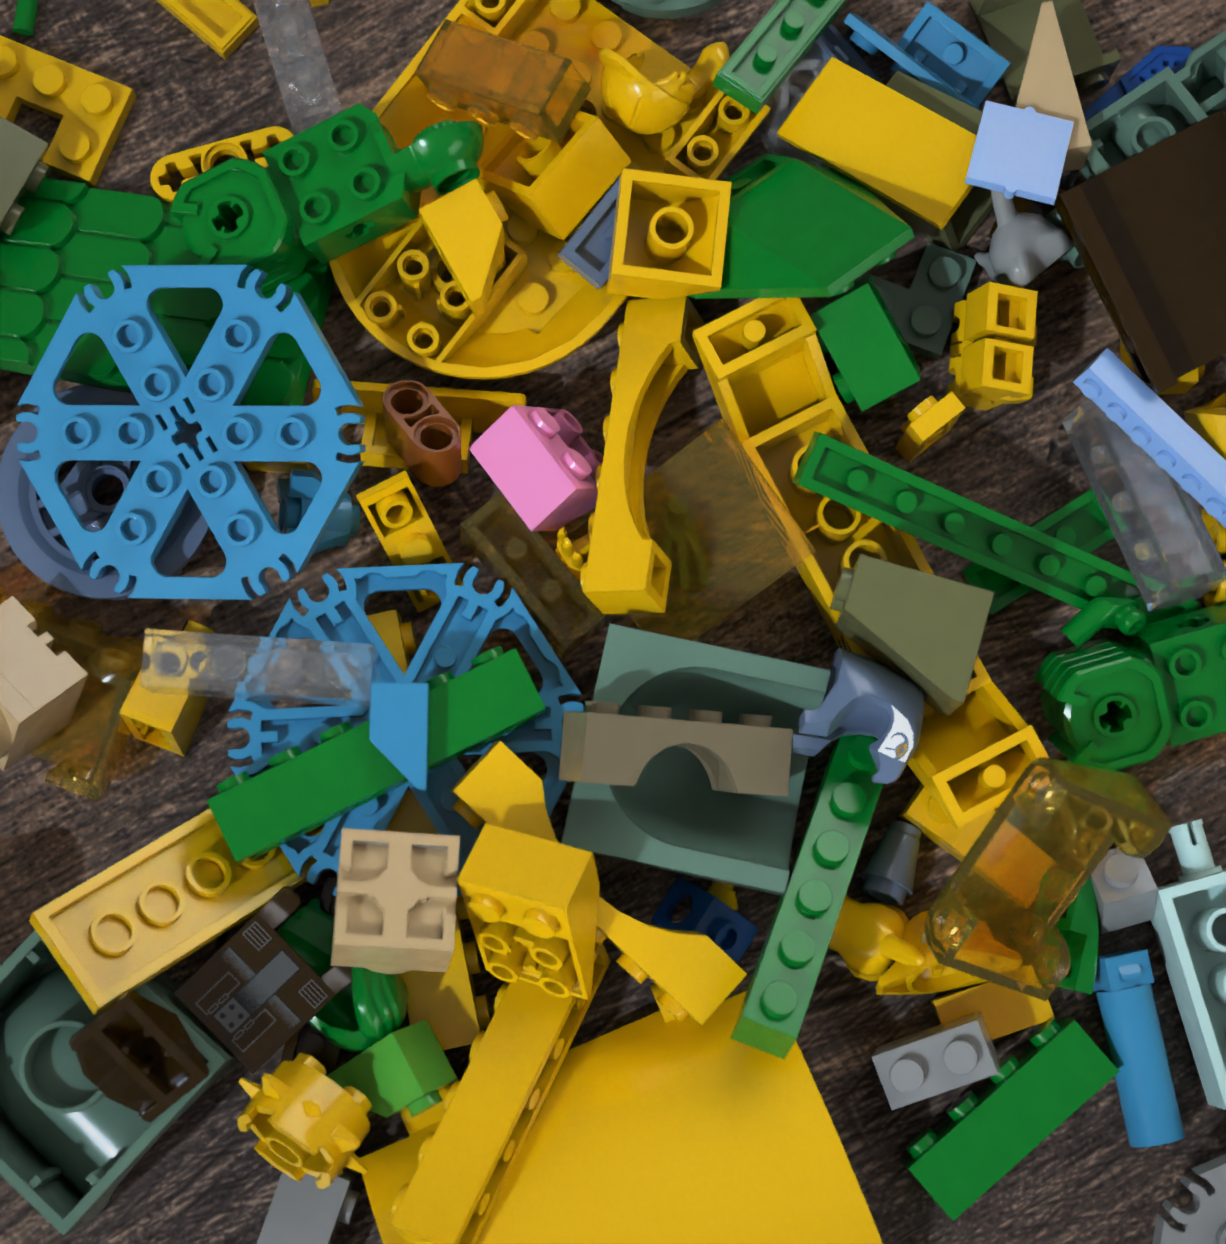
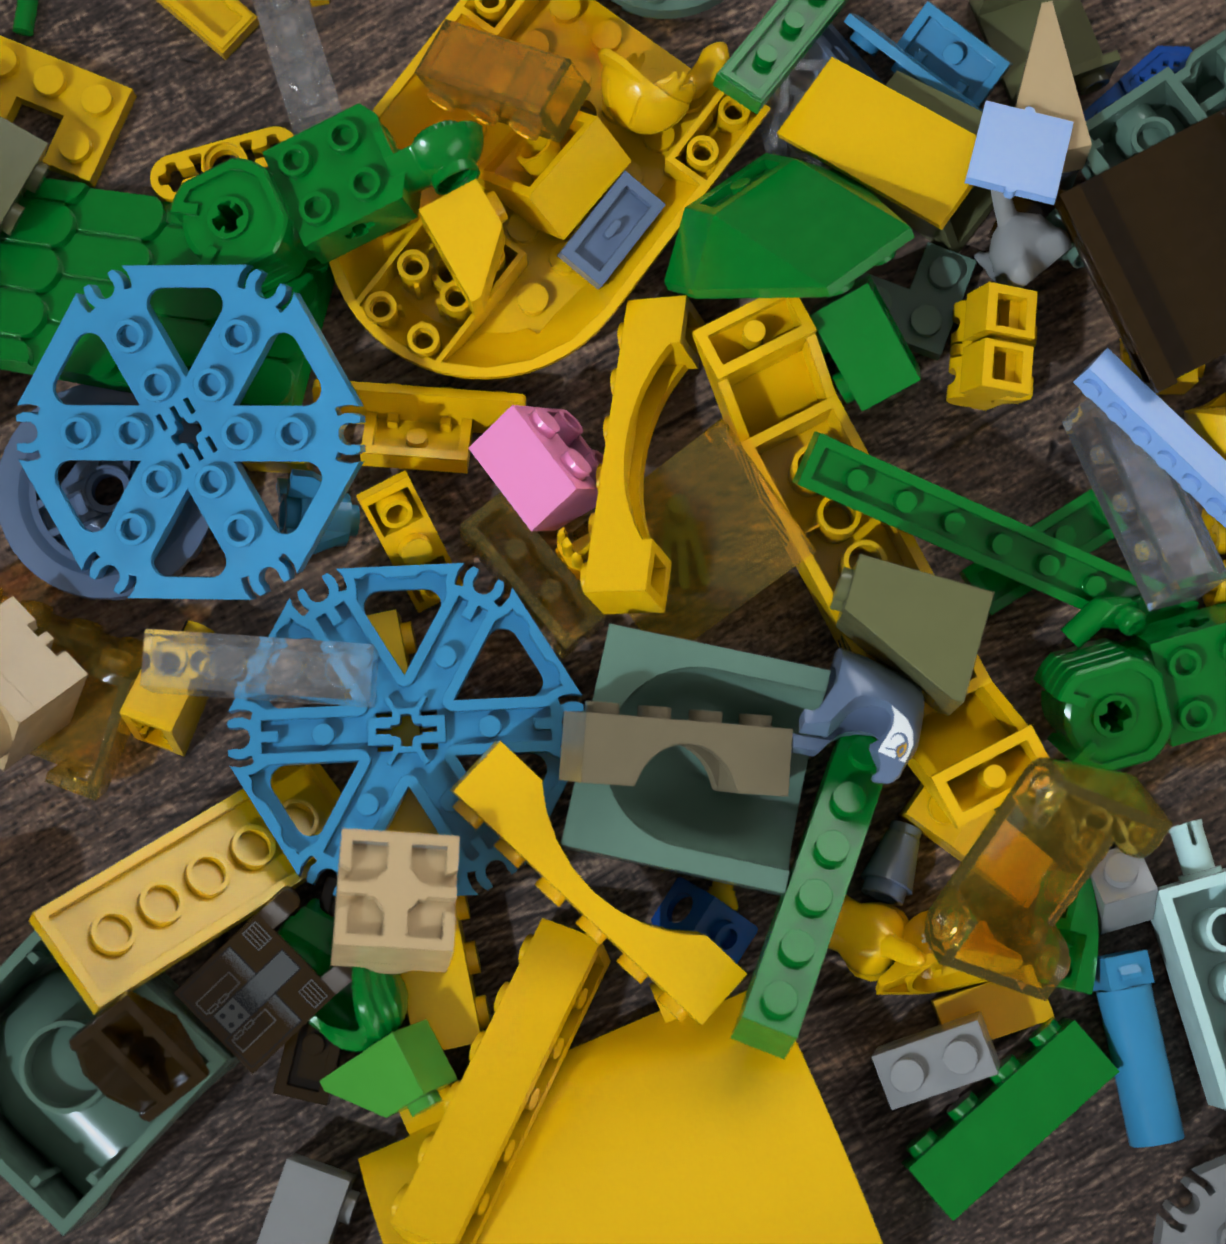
(306, 1121): yellow brick -> none
(351, 771): green brick -> none
(401, 727): dark azure tile -> none
(422, 432): dark orange beam -> none
(533, 910): yellow slope -> none
(668, 235): yellow slope -> none
(928, 424): yellow plate -> none

